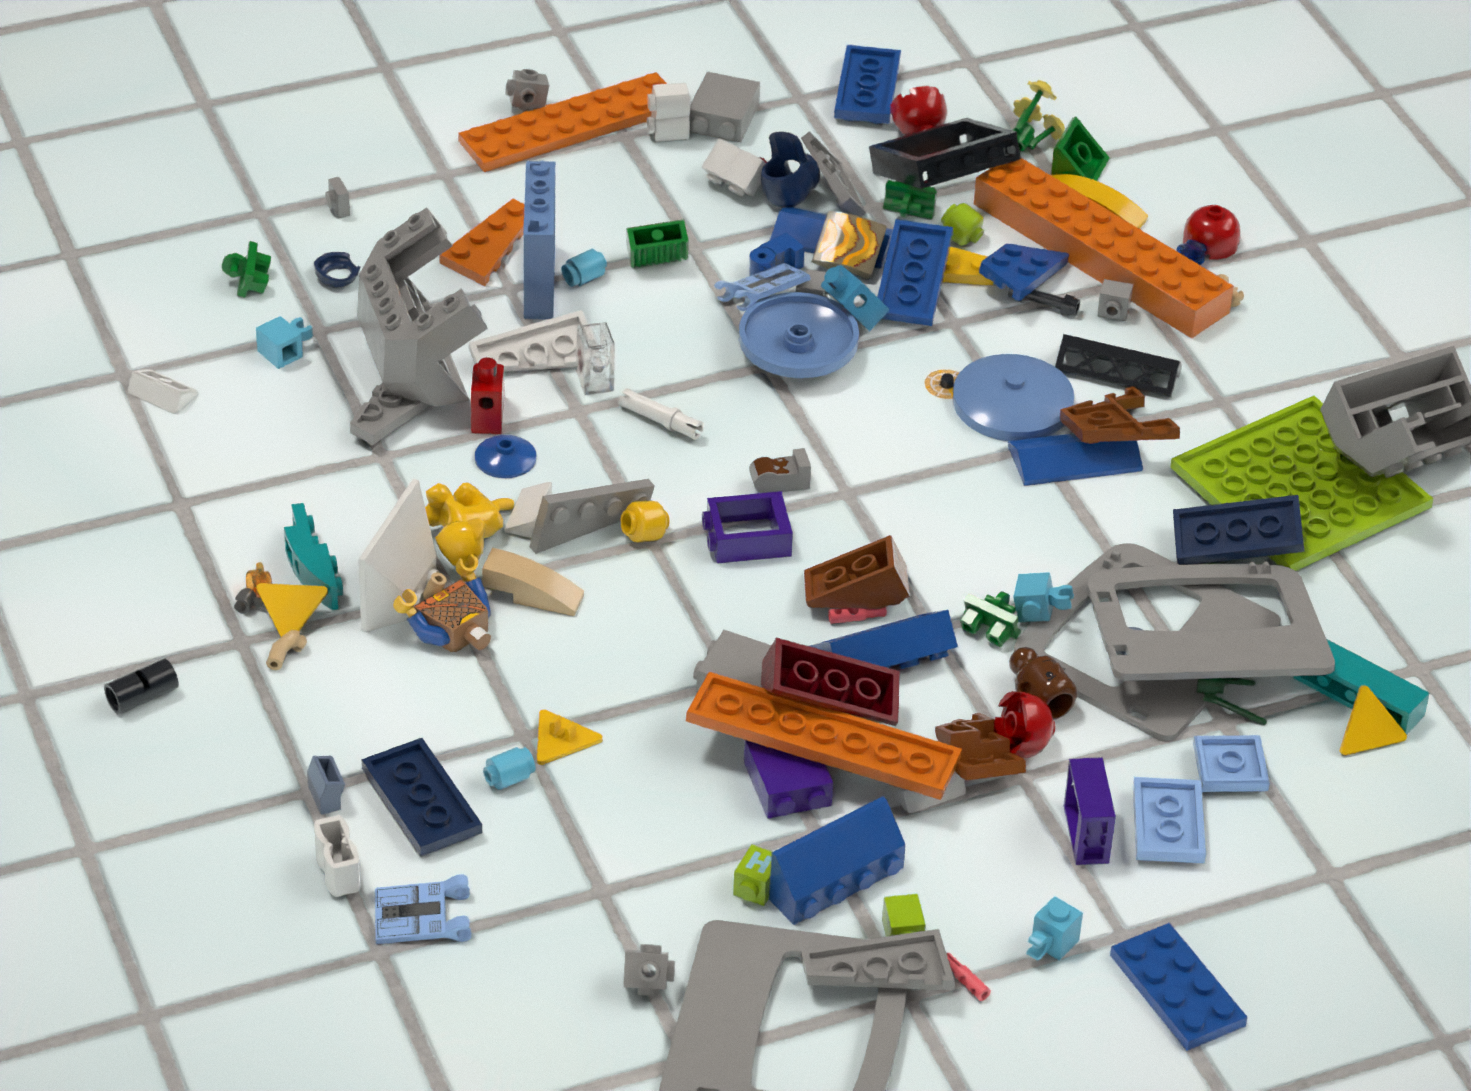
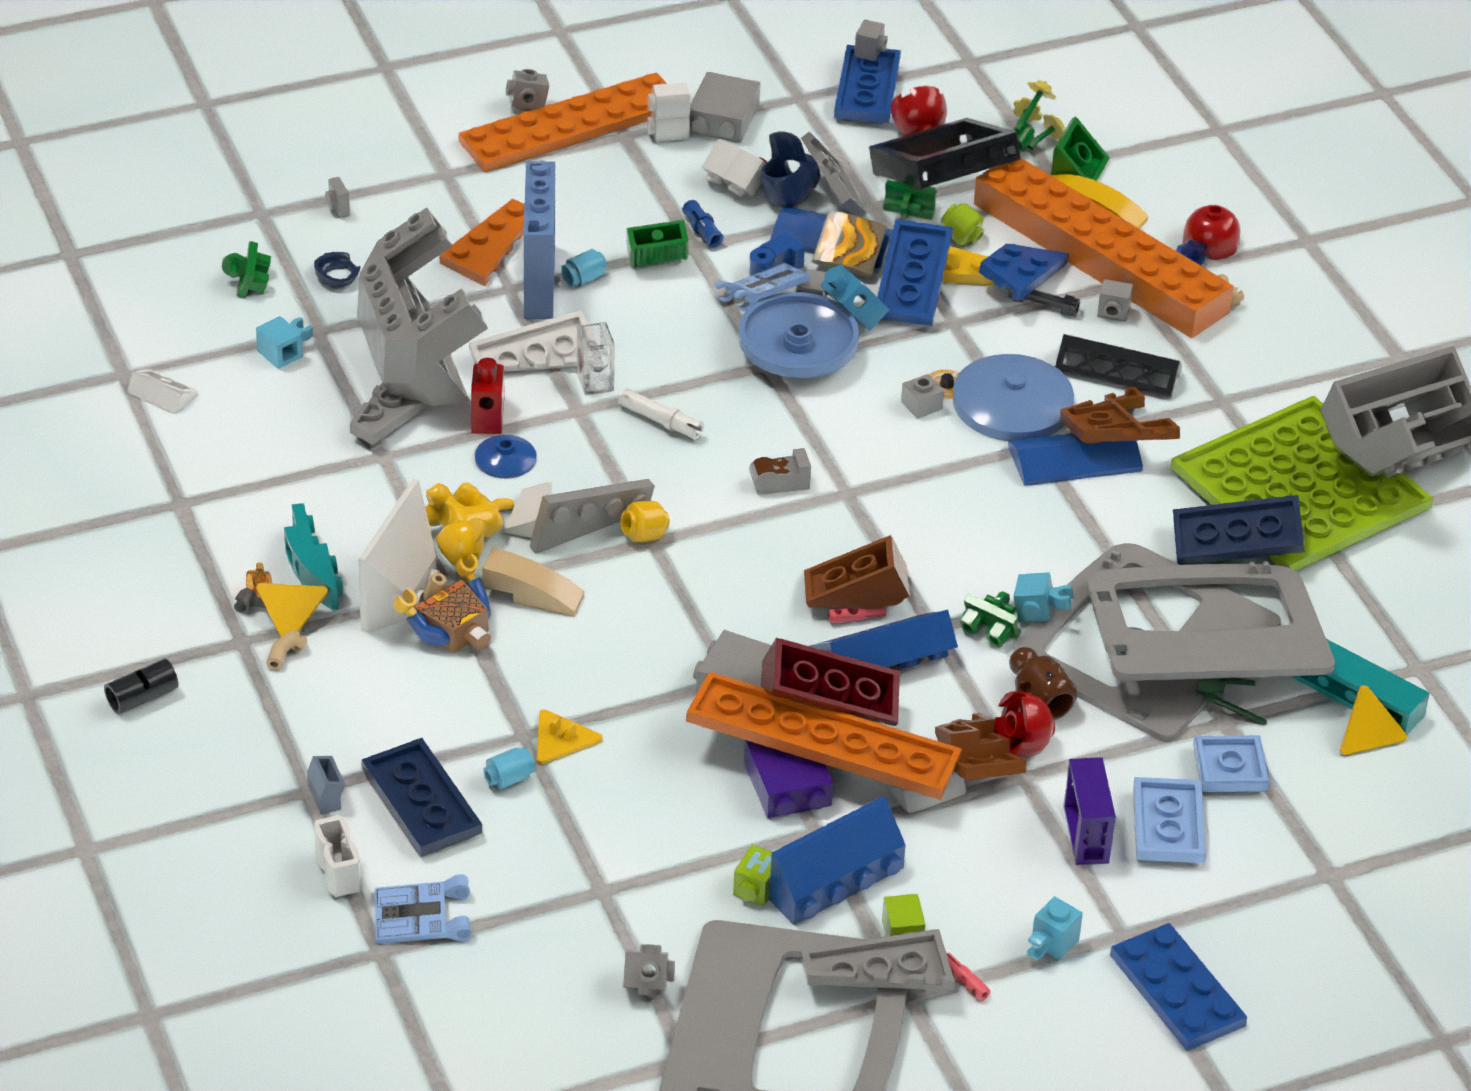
(710, 232): none -> blue pin
(748, 545): dark purple window -> none
(870, 40): none -> light grey plate
(922, 396): none -> light grey plate

